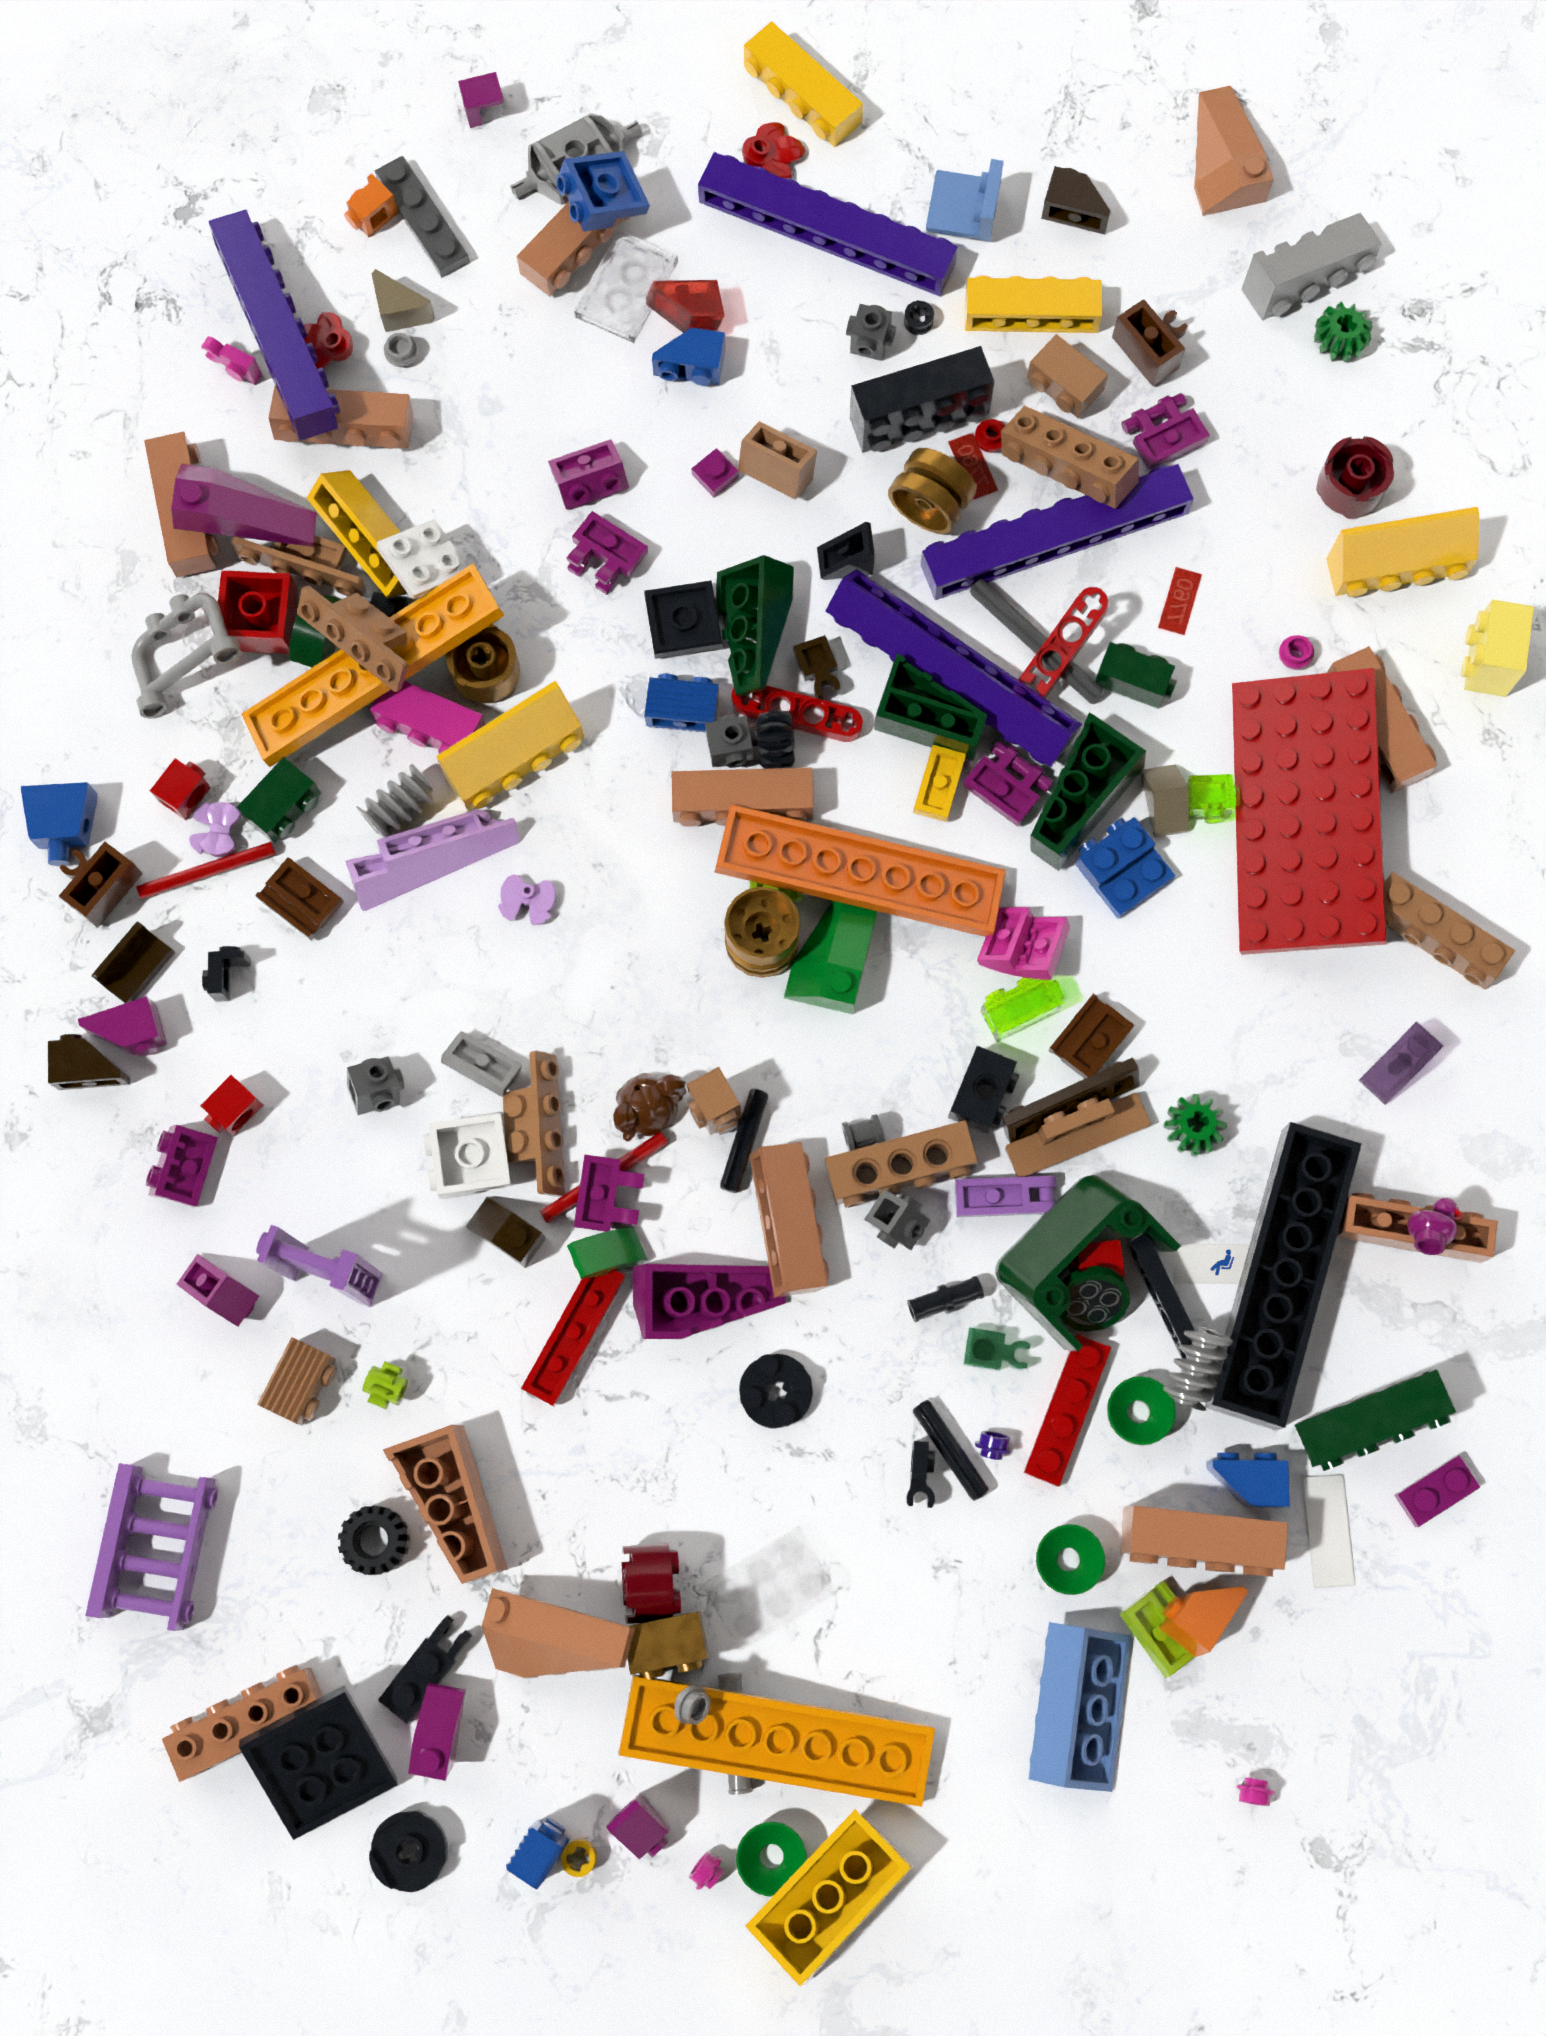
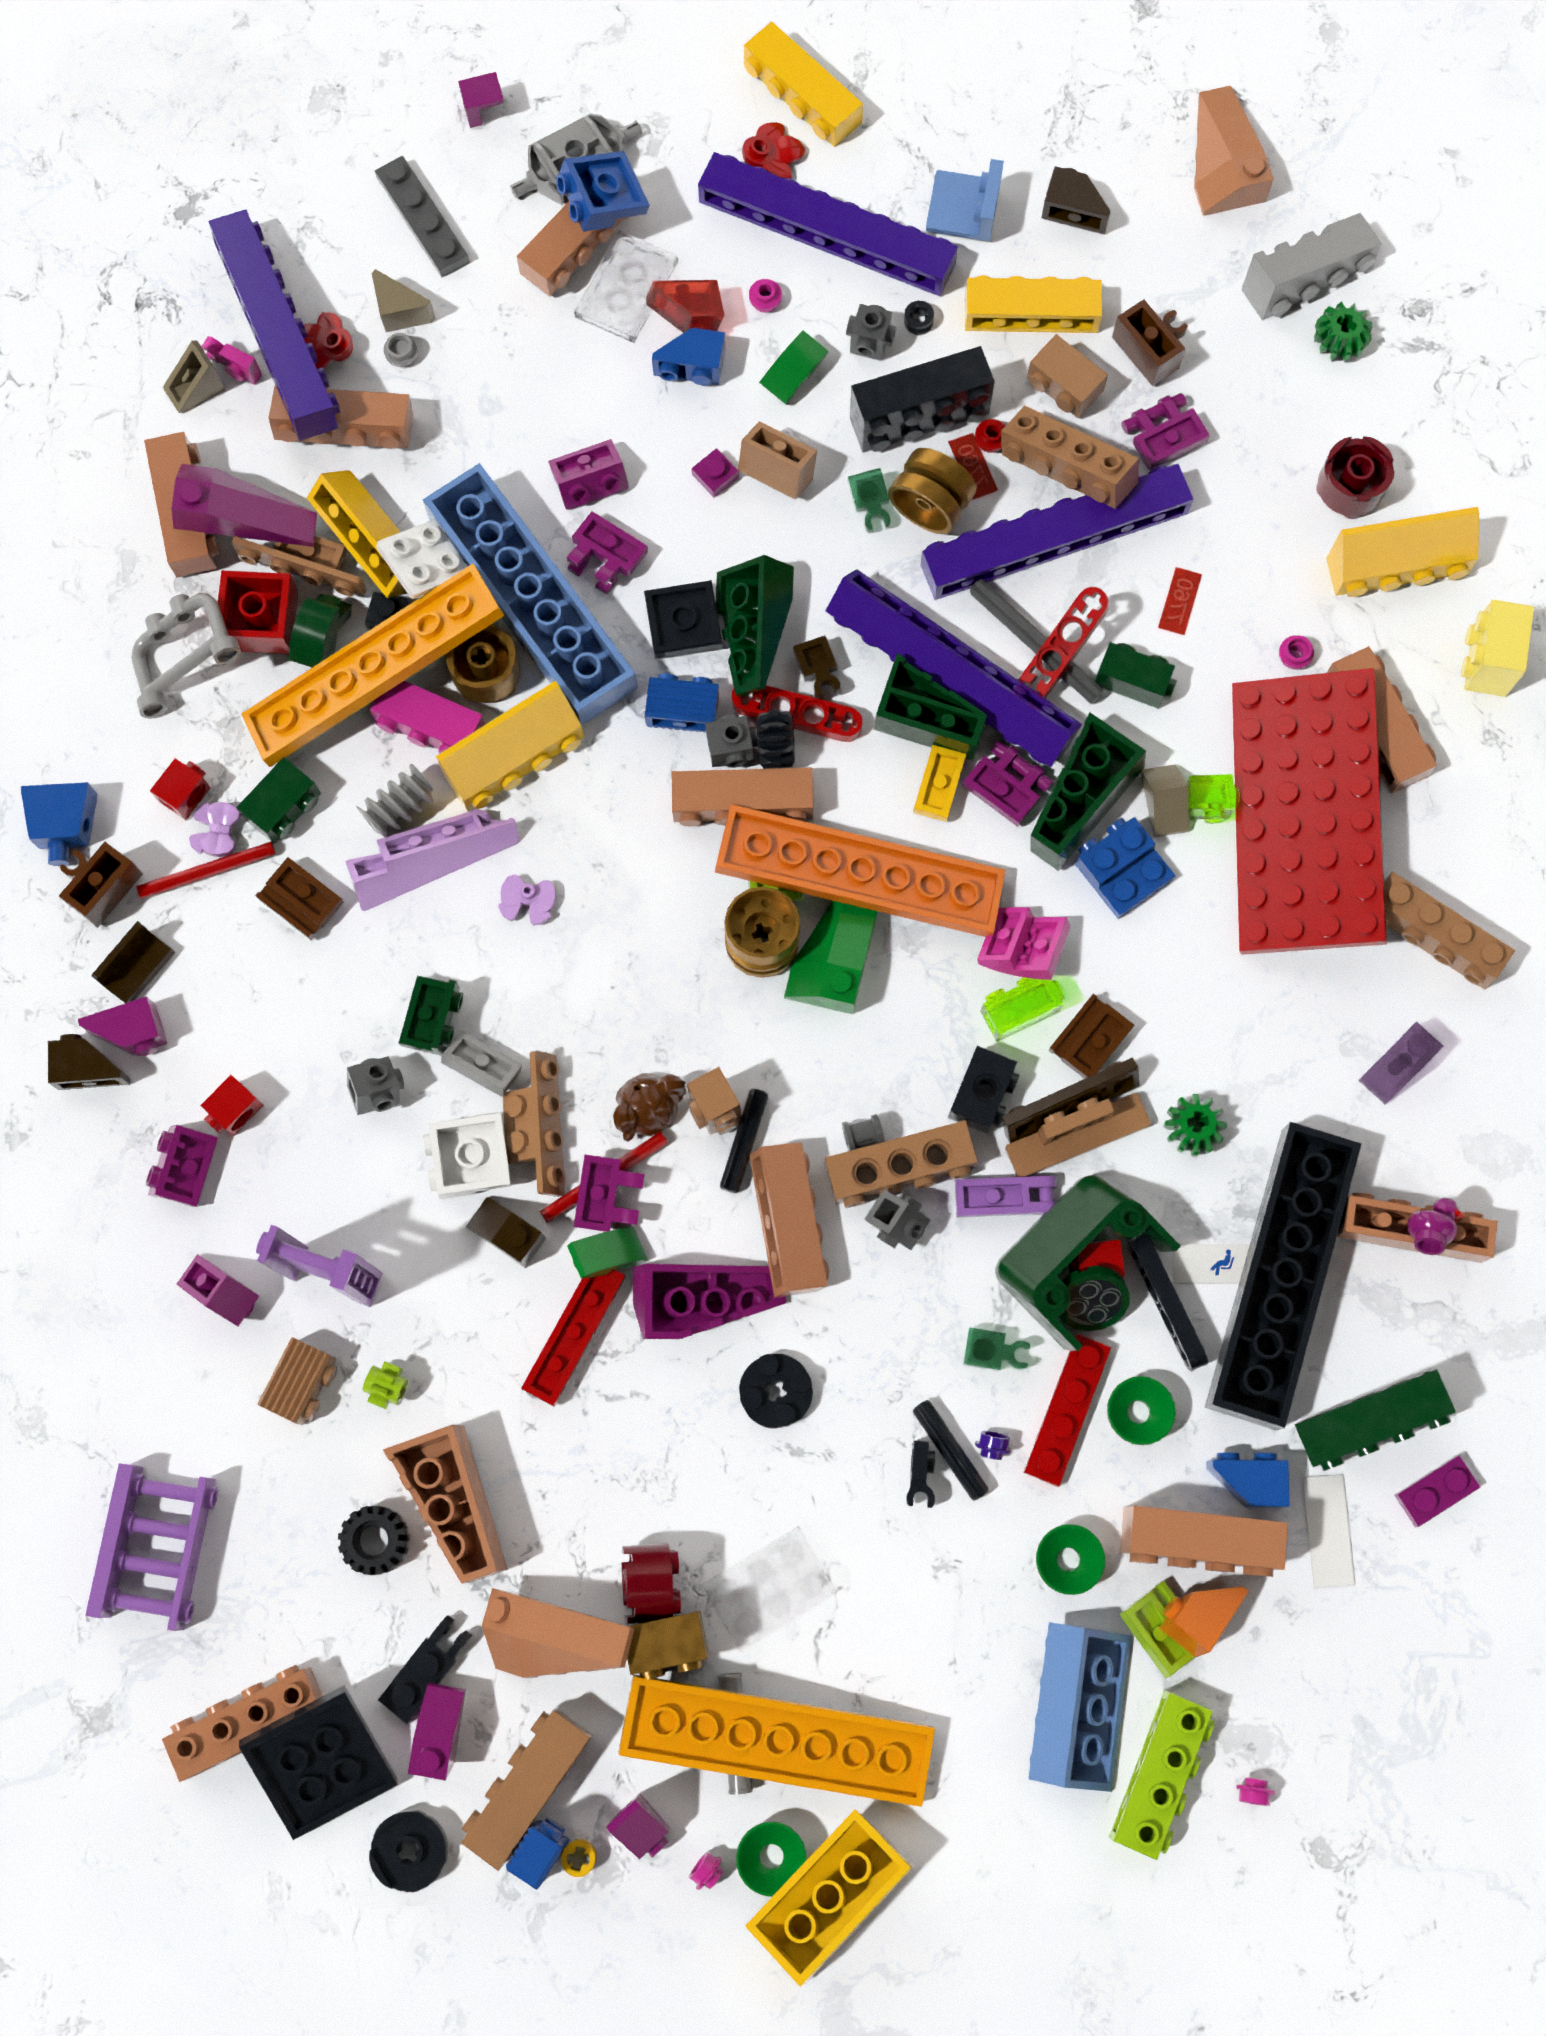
(192, 379): none -> dark tan slope
(217, 977): black bracket -> none
(358, 631): medium nougat bracket -> none
(371, 207): orange brick -> none
(430, 1015): none -> dark green bracket
(526, 1788): none -> medium nougat brick
(532, 594): none -> medium blue brick
(692, 1705): light grey plate -> none
(765, 303): none -> dark pink plate
(793, 367): none -> green slope
(847, 553): black slope -> none
(869, 494): none -> clear green plate
(945, 1299): black pin -> none
(1161, 1775): none -> lime brick
(1198, 1366): light grey piece -> none

